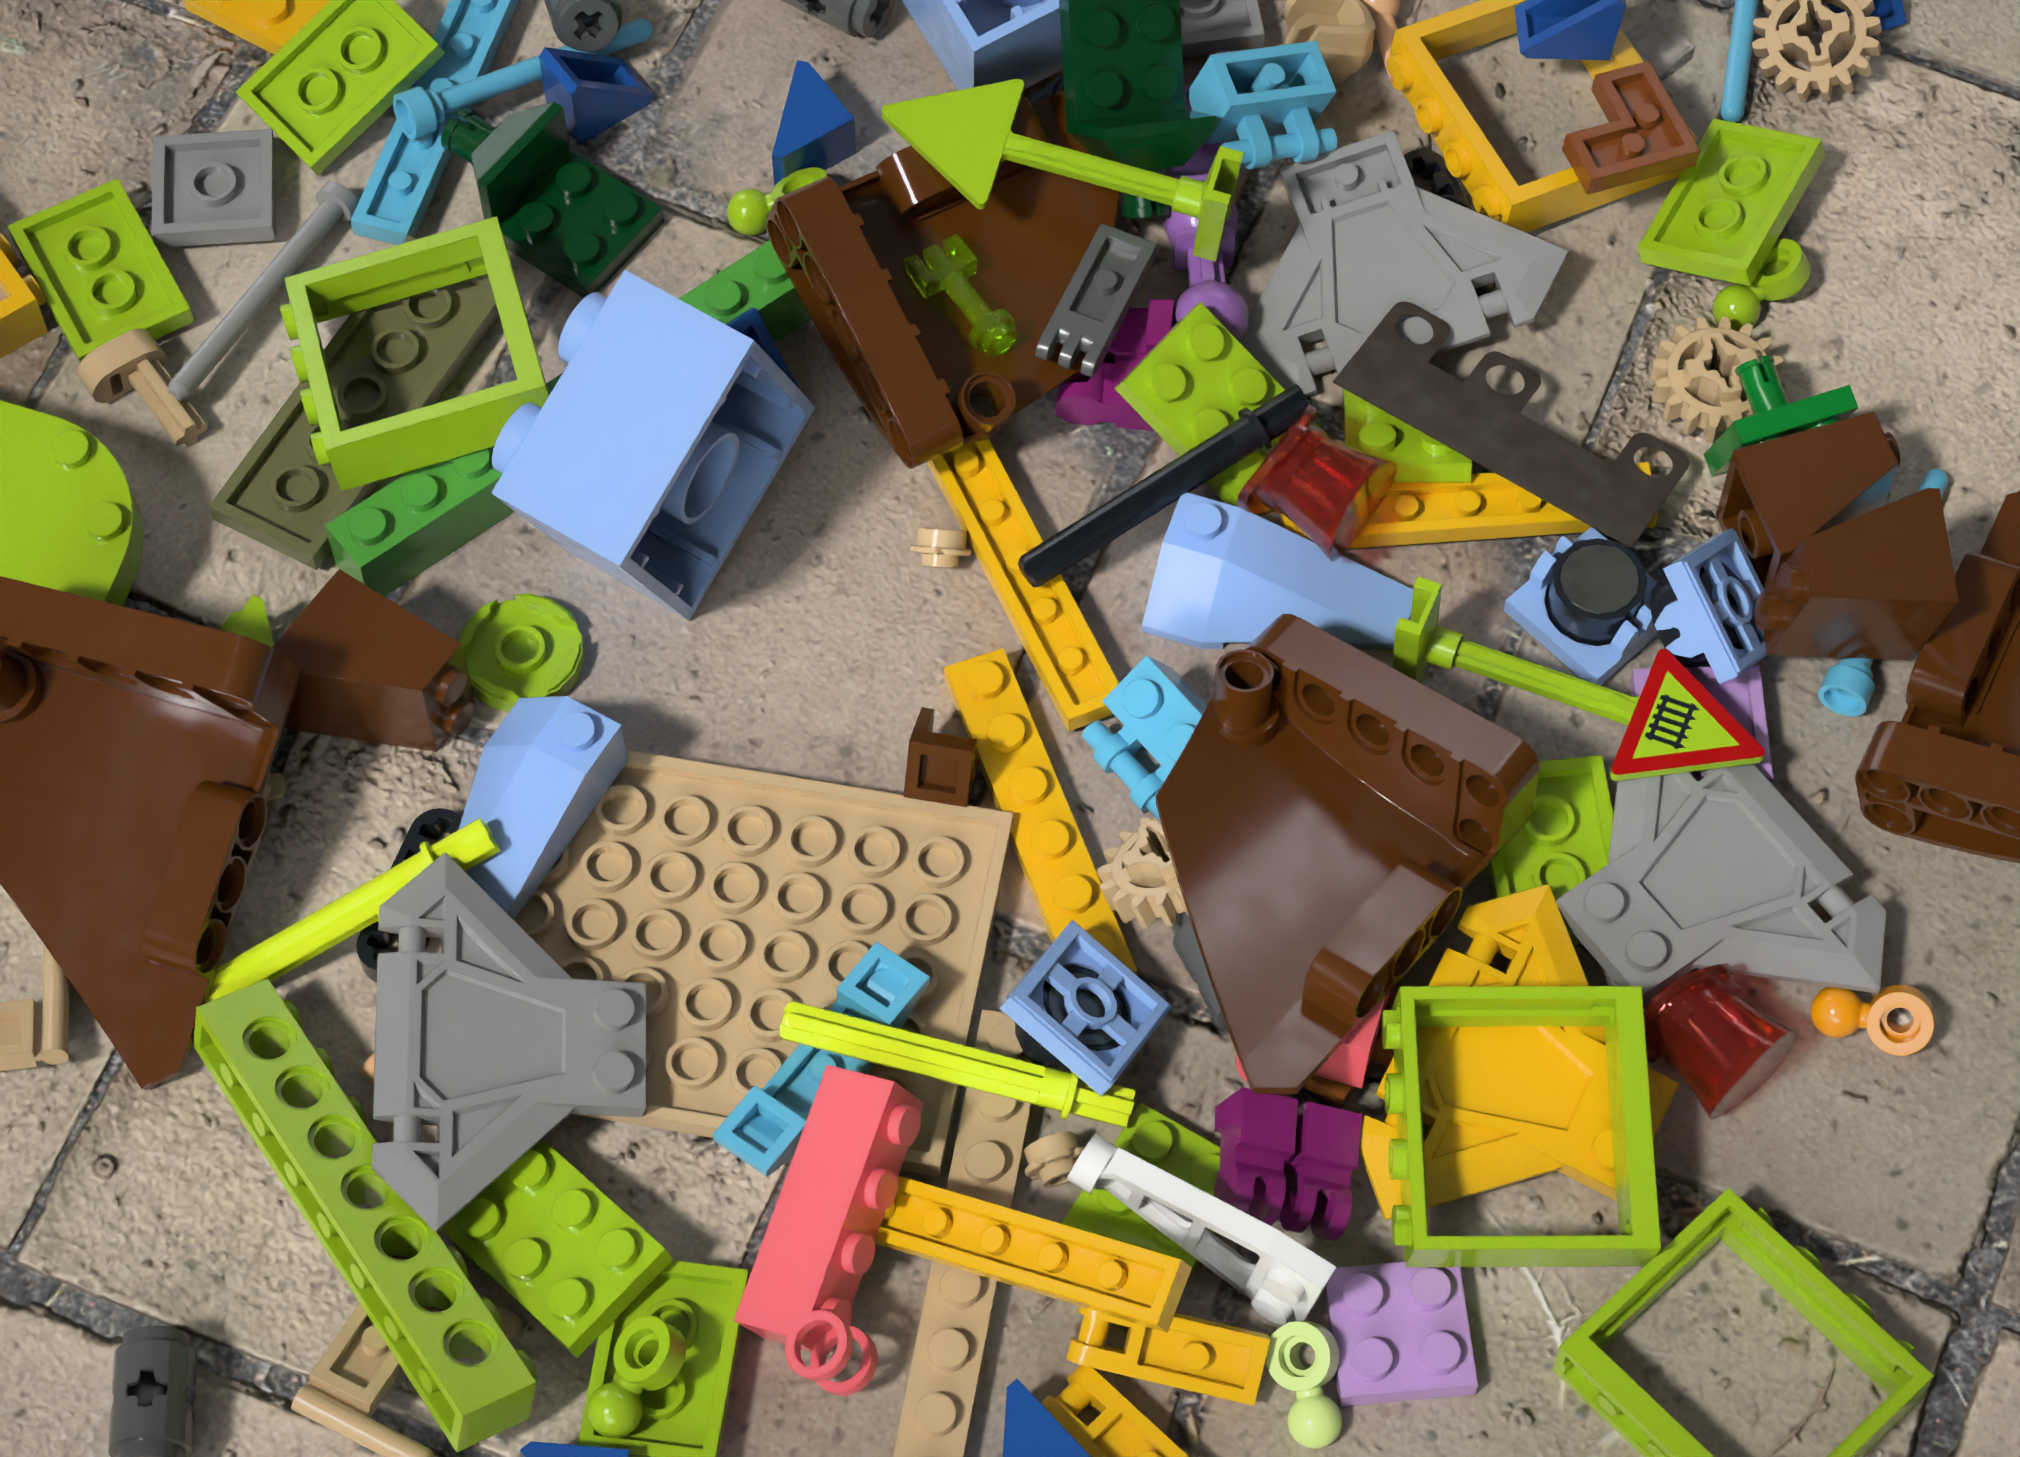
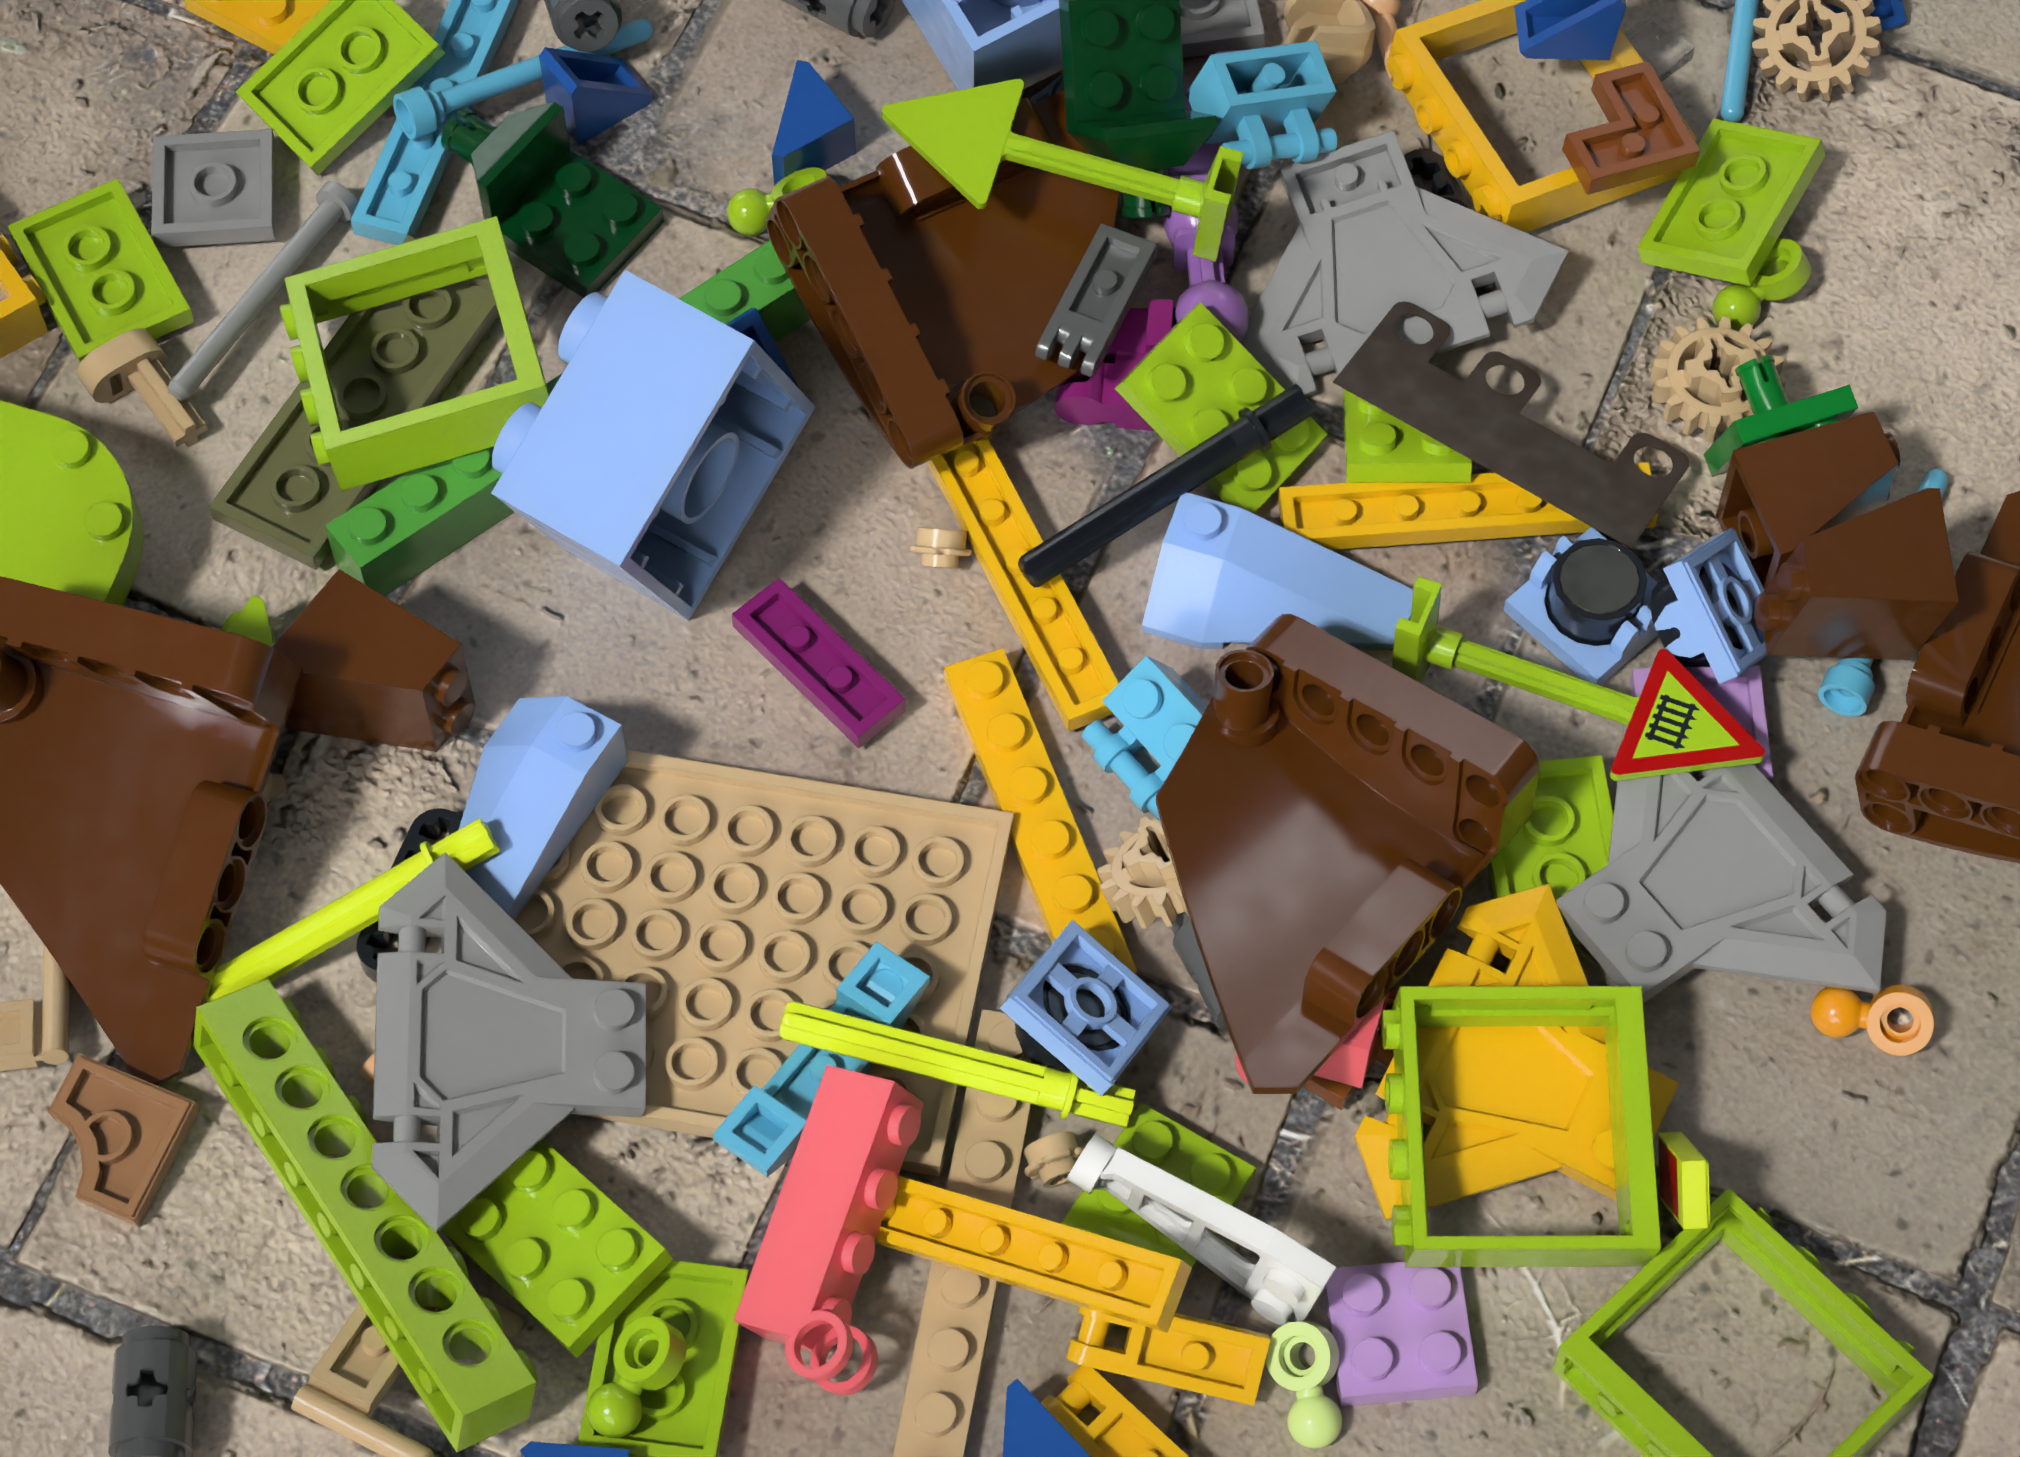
(124, 1134): none -> medium nougat tile
(522, 650): lime tile -> none
(819, 662): none -> magenta plate
(939, 764): reddish brown panel -> none
(991, 330): clear neon green hinge -> none
(1308, 1143): magenta legs -> none
(1319, 485): clear red hat -> none
(1683, 1180): none -> neon yellow tile
(1715, 1038): clear red hat -> none

